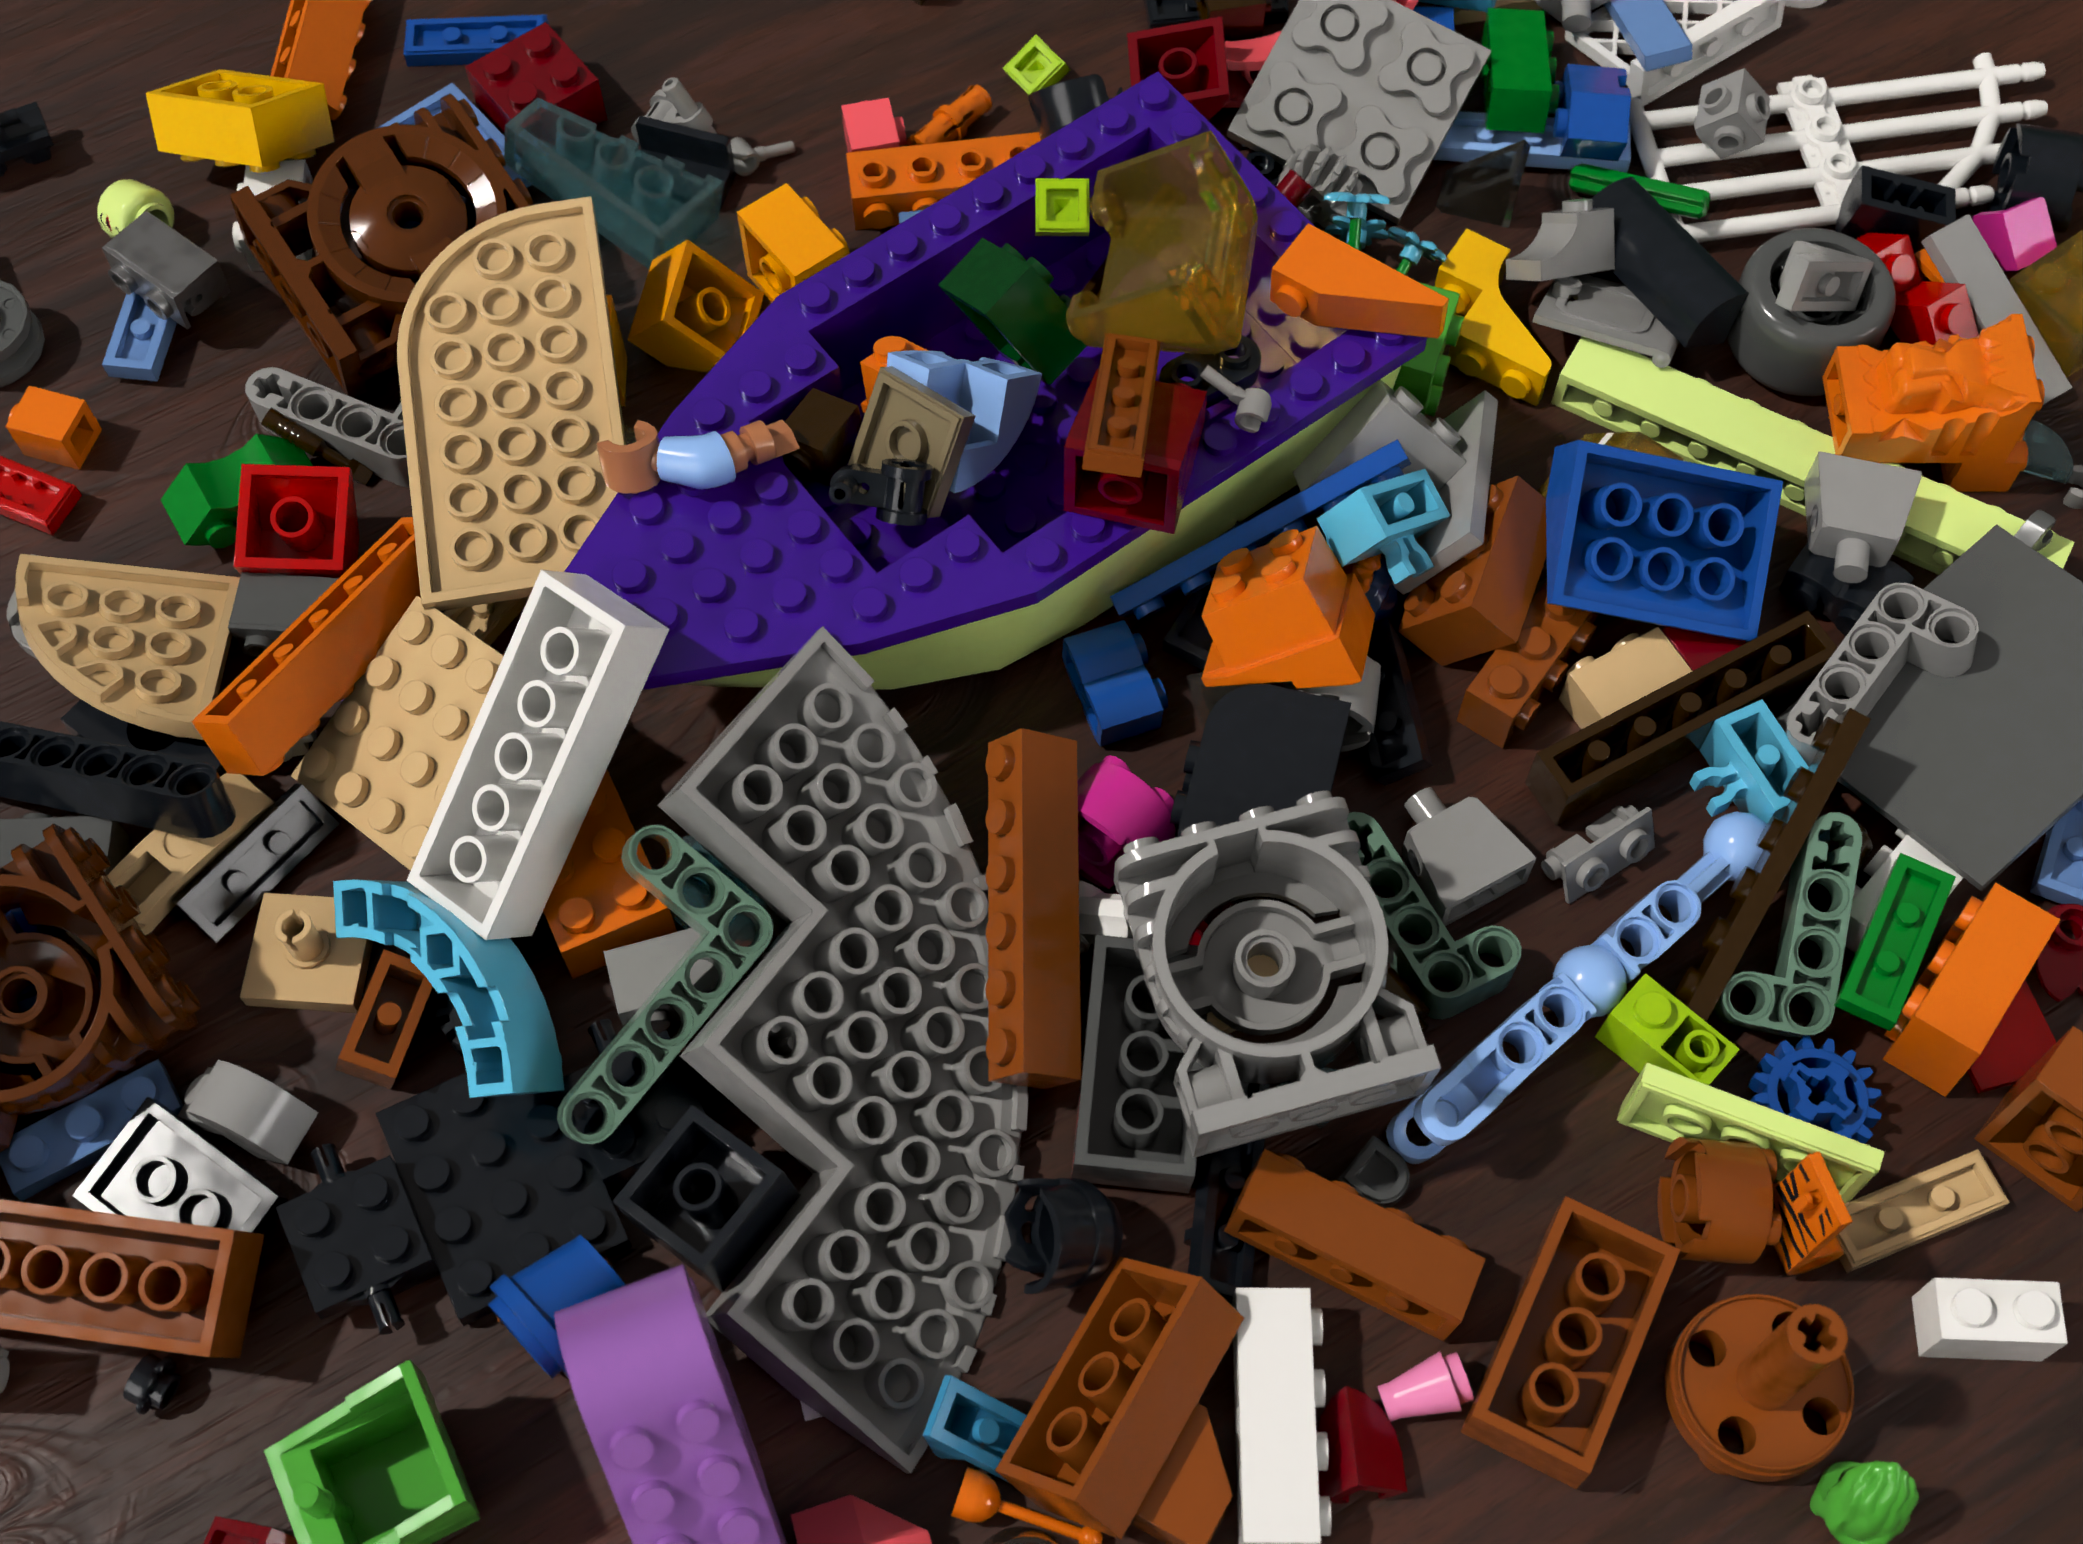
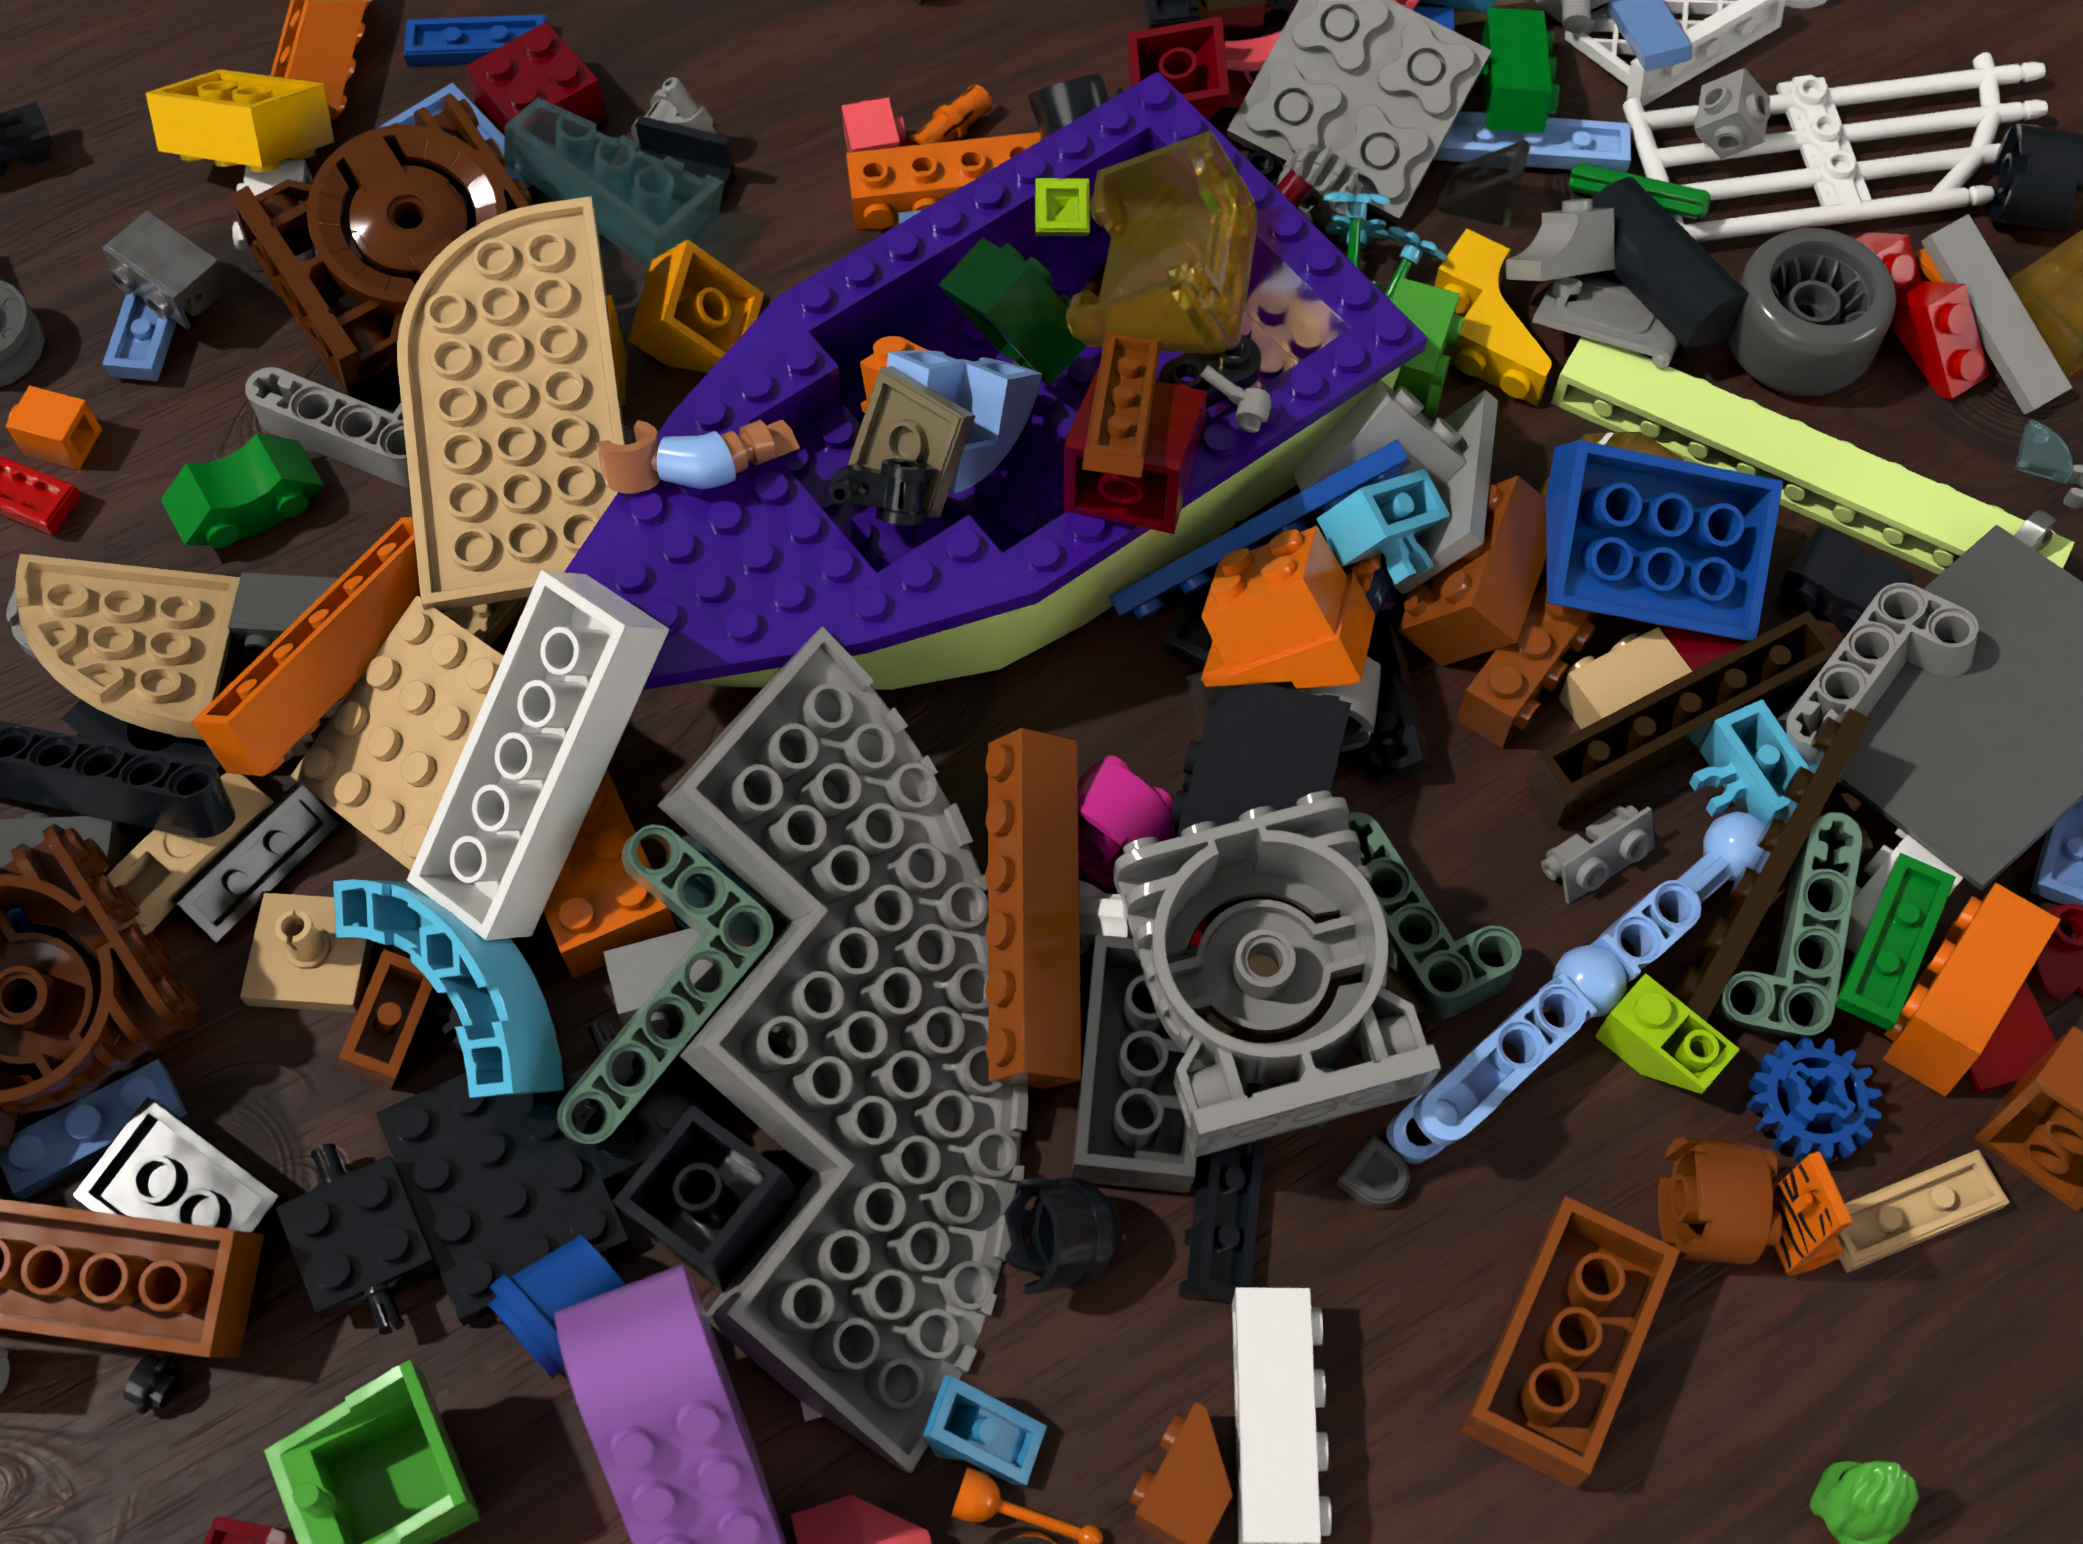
(126, 201): yellowish green head -> none
(247, 1111): light grey brick -> none
(296, 520): red slope -> none
(313, 444): dark brown piece -> none
(747, 158): light grey hand -> none
(786, 241): light orange brick -> none
(825, 433): dark brown brick -> none
(1036, 67): lime tile -> none
(1113, 682): blue brick -> none
(1120, 1395): dark orange brick -> none
(1350, 290): orange slope -> none
(1356, 1244): dark orange brick -> none
(1360, 1449): dark red brick -> none
(1427, 1389): bright pink cone -> none
(1462, 854): light grey torso -> none
(1592, 112): blue brick -> none
(1681, 1107): yellowish green tile -> none
(1761, 1385): dark orange piece -> none
(1821, 279): light grey slope -> none
(1856, 511): light grey torso -> none
(1895, 205): black brick -> none
(1939, 404): orange brick -> none
(1989, 1319): white brick -> none
(2018, 233): dark pink panel -> none

